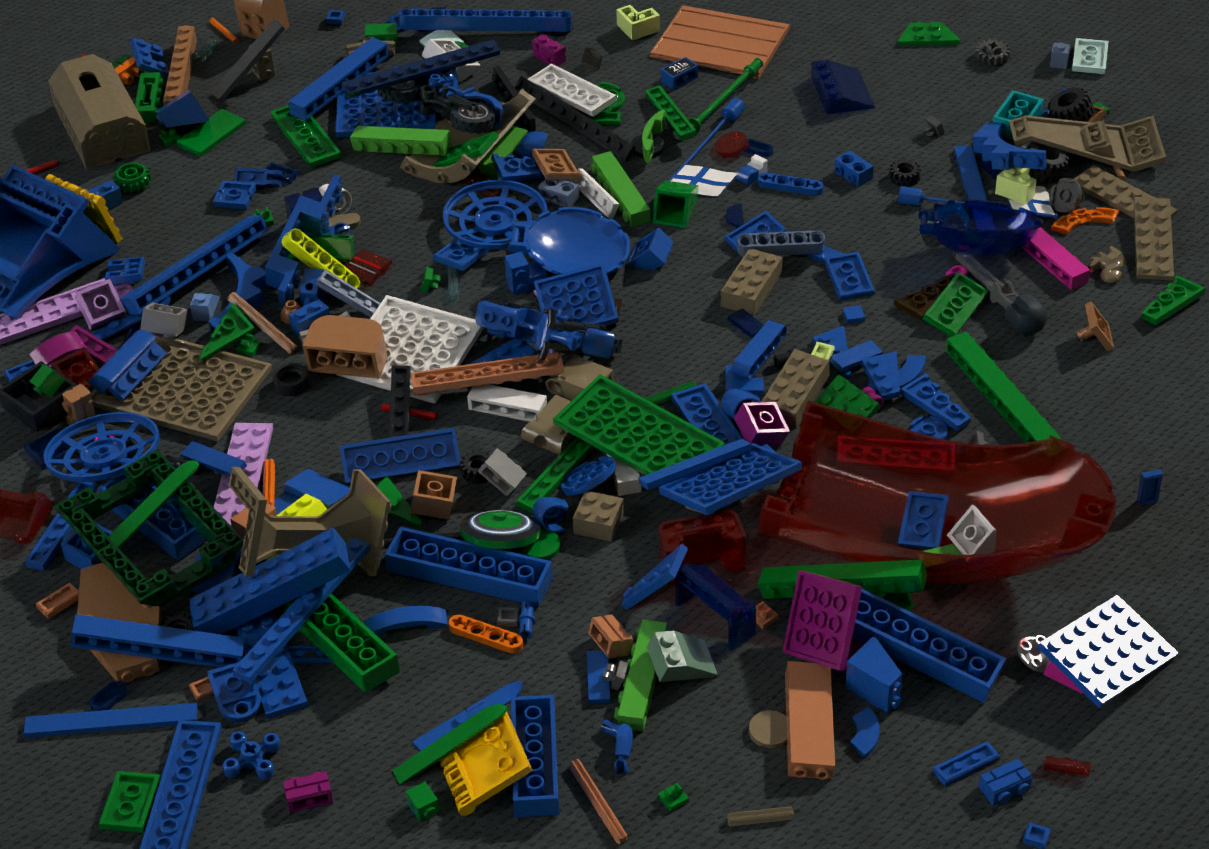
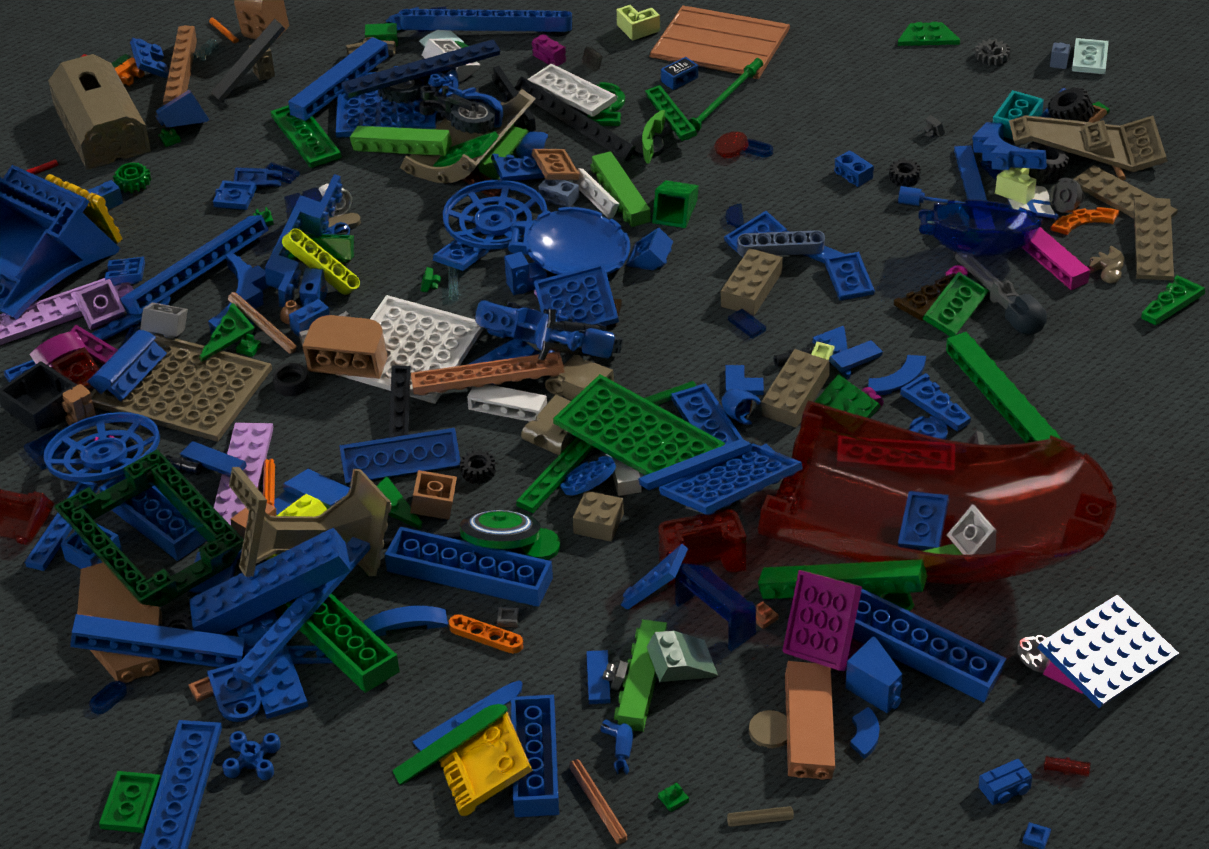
(46, 381): green brick -> none
(58, 600): nougat plate -> none
(109, 720): blue tile -> none
(153, 503): green piece -> none
(154, 85): green brick -> none
(203, 306): medium blue slope -> none
(211, 133): green tile -> none
(308, 791): magenta brick -> none
(335, 17): blue plate -> none
(347, 293): sand blue tile -> none
(368, 266): clear red slope -> none
(414, 412): red bar -> none
(422, 801): green brick -> none
(502, 472): light grey brick -> none
(526, 619): blue pin -> none
(548, 508): blue piece -> none
(610, 636): nougat brick -> none
(710, 181): flag -> none
(750, 172): leg -> none
(759, 349): blue beam -> none
(762, 423): magenta brick -> none
(814, 186): blue beam -> none
(840, 87): clear blue slope -> none
(853, 314): blue tile -> none
(883, 374): blue wing -> none
(966, 763): blue tile -> none
(1097, 326): medium nougat tile -> none
(1149, 487): blue tile -> none

